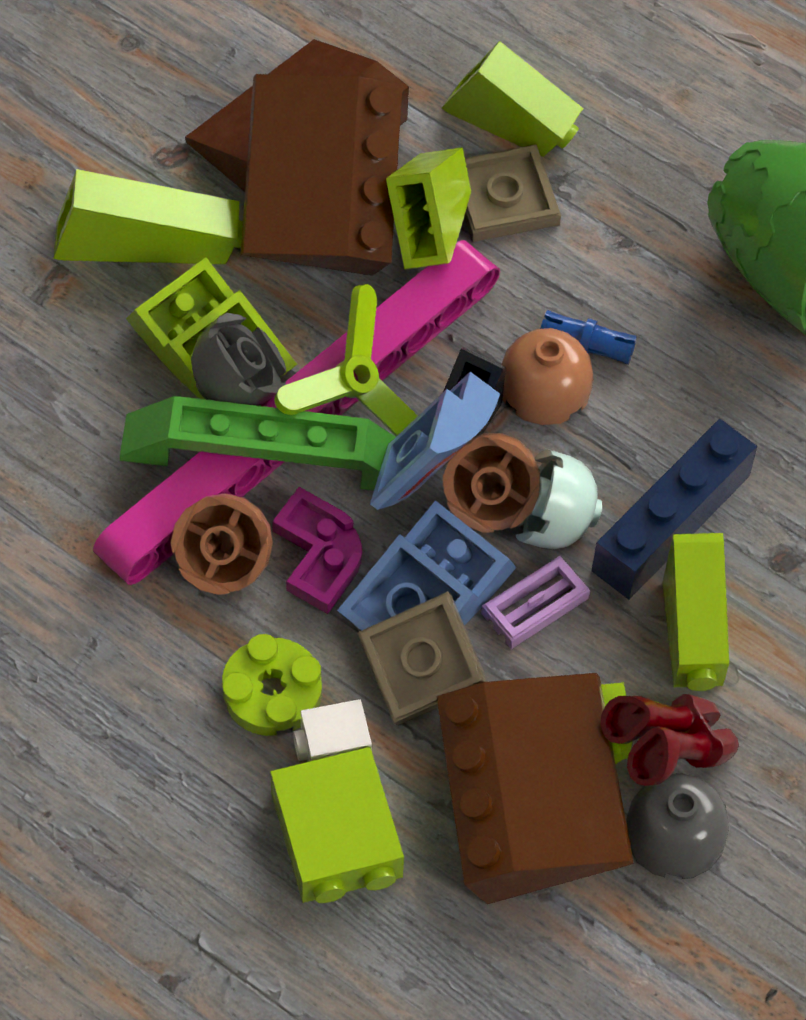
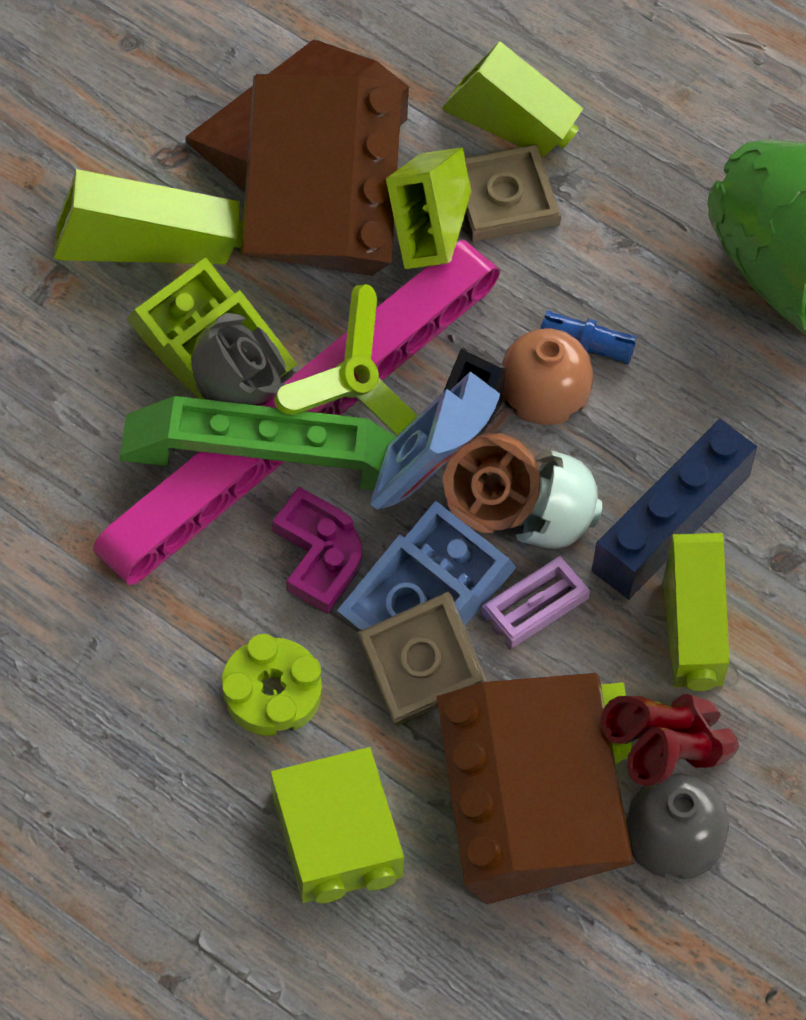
(222, 543): nougat cylinder -> none
(331, 731): white brick -> none

